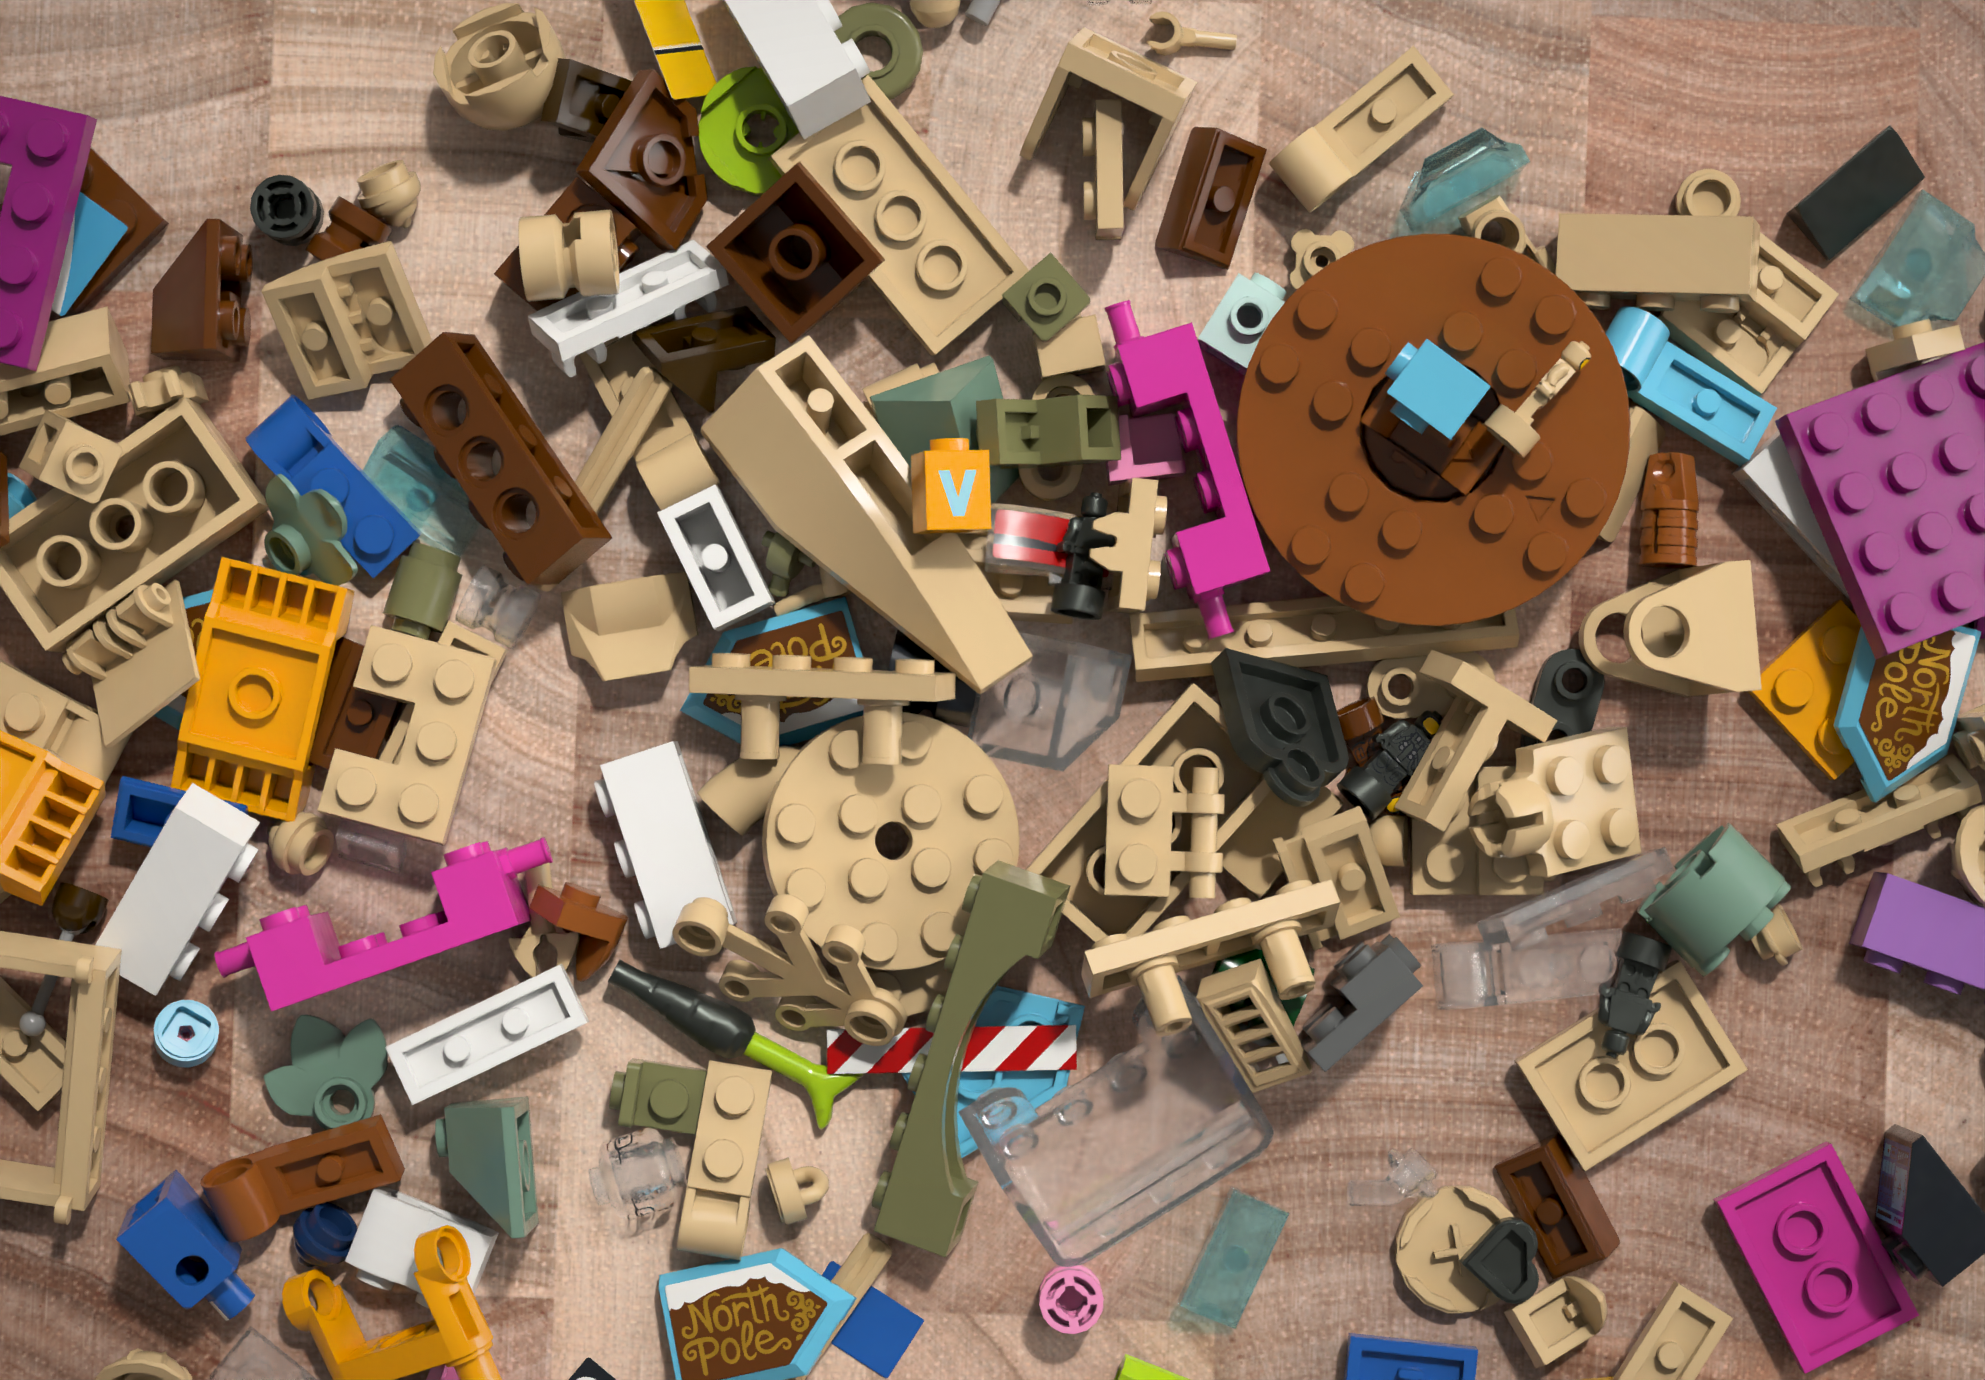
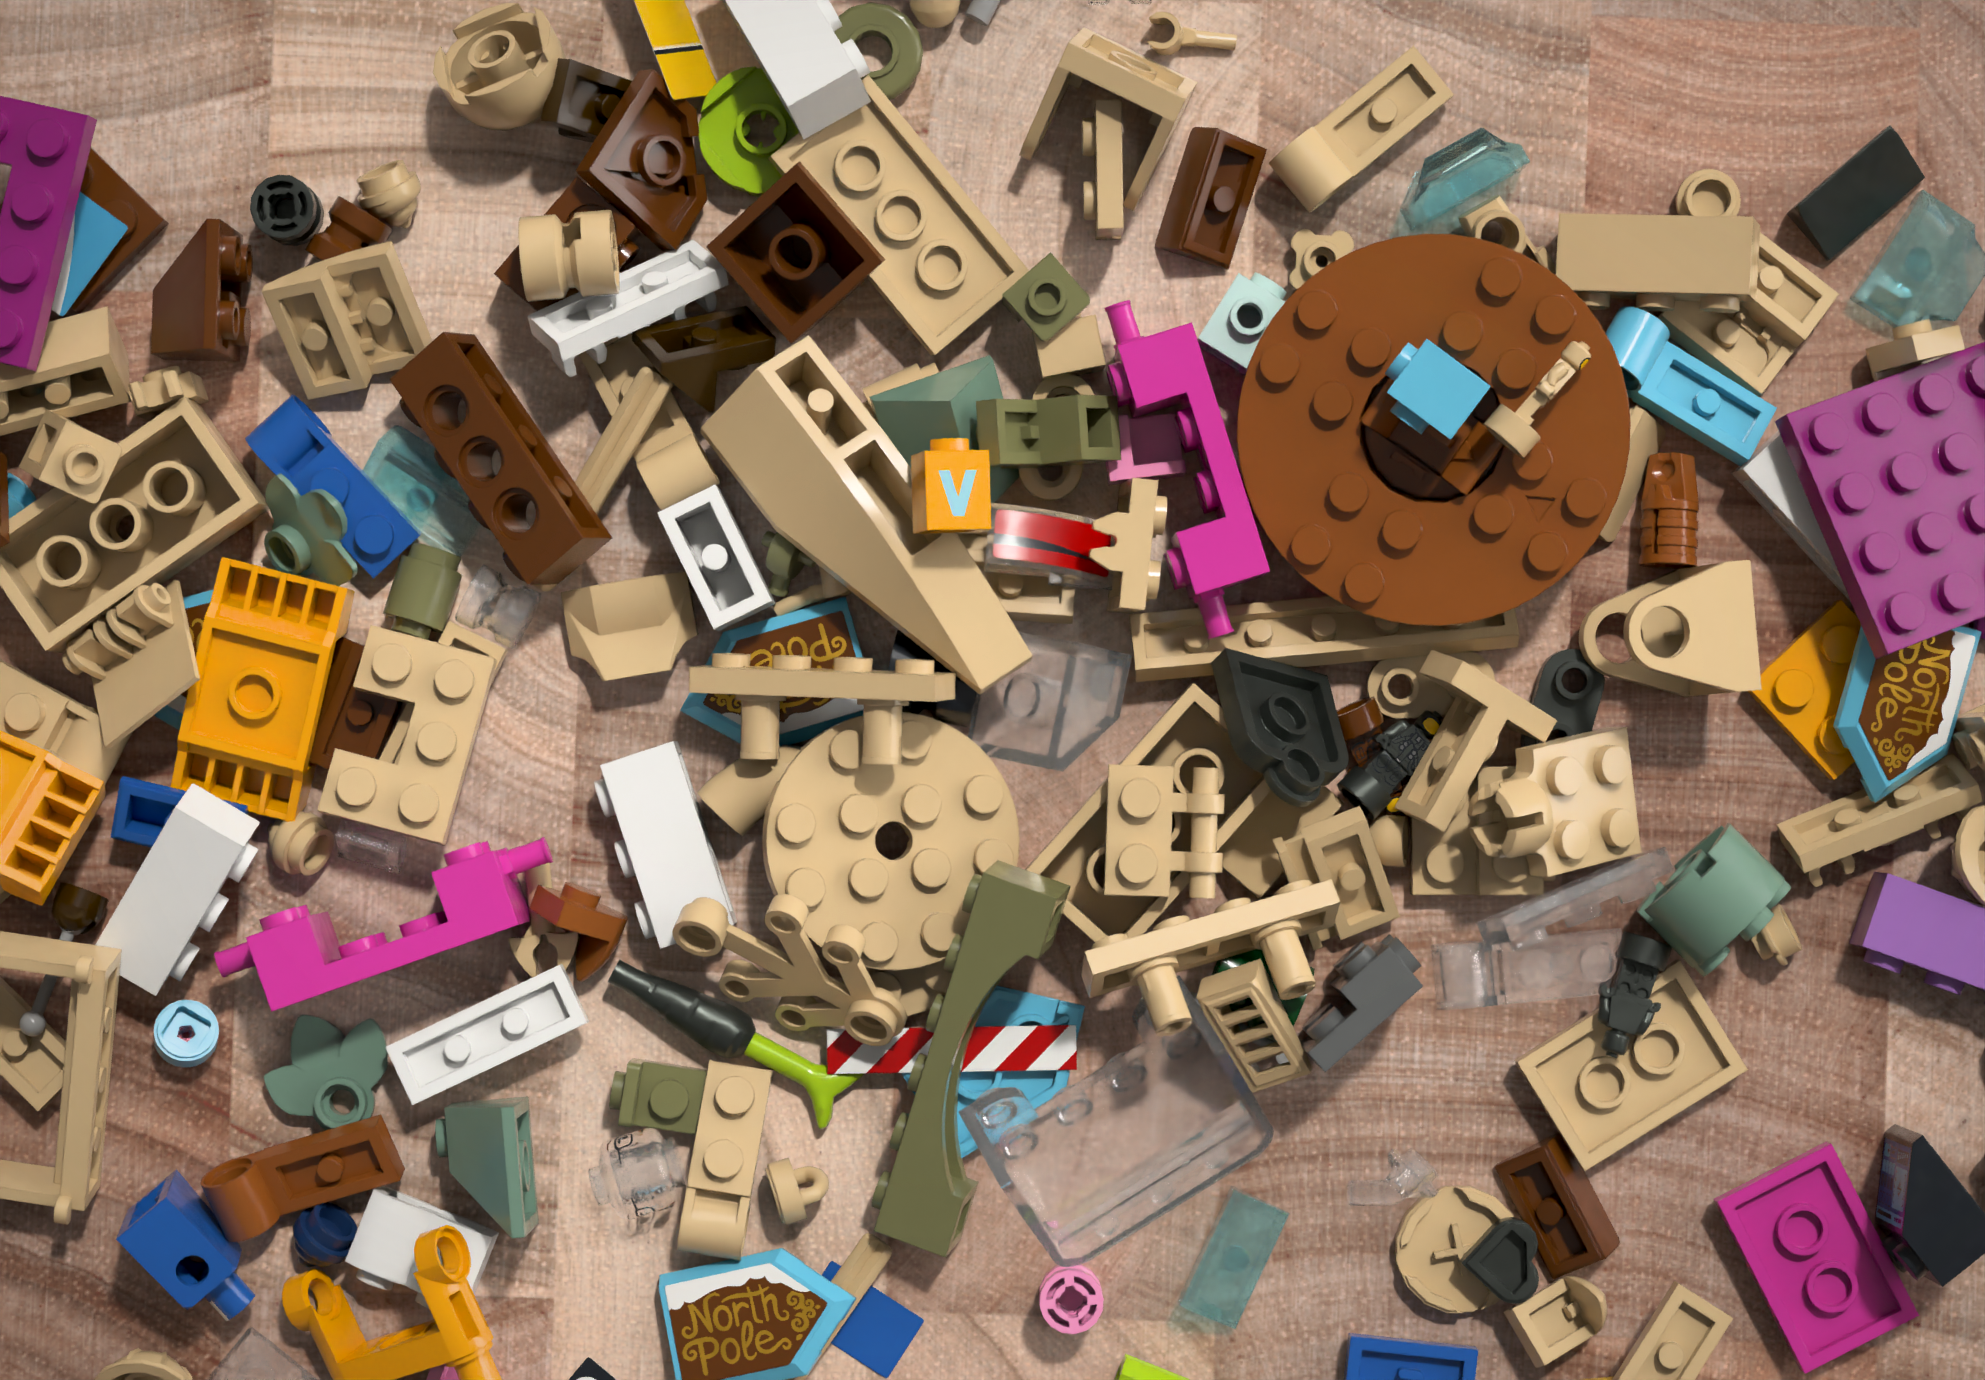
(1080, 589): pearl dark grey piece -> none

